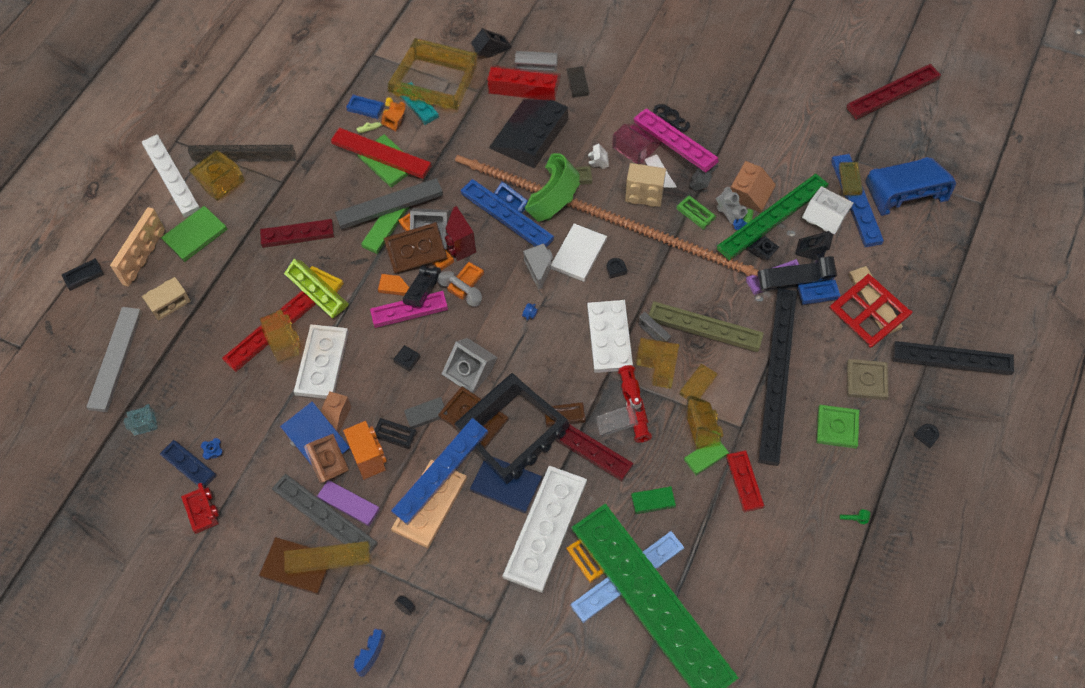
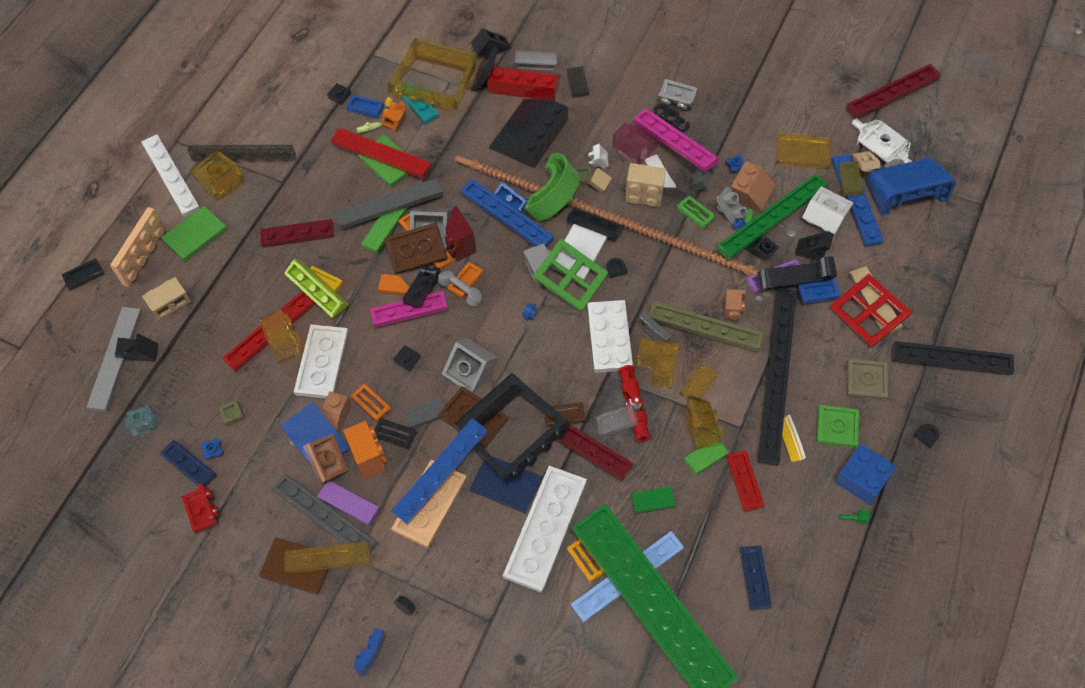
(136, 349): none -> black slope
(231, 413): none -> olive tile
(339, 94): none -> black plate
(381, 413): none -> orange tile
(484, 69): none -> black tile
(570, 274): none -> bright green window
(595, 223): none -> black plate
(599, 180): none -> tan tile
(677, 94): none -> light grey bracket
(734, 304): none -> nougat brick
(735, 163): none -> blue plate
(755, 578): none -> dark blue tile
(792, 440): none -> yellow sticker
(803, 150): none -> clear yellow tile
(865, 474): none -> blue brick
(866, 161): none -> tan plate
(892, 152): none -> white plate

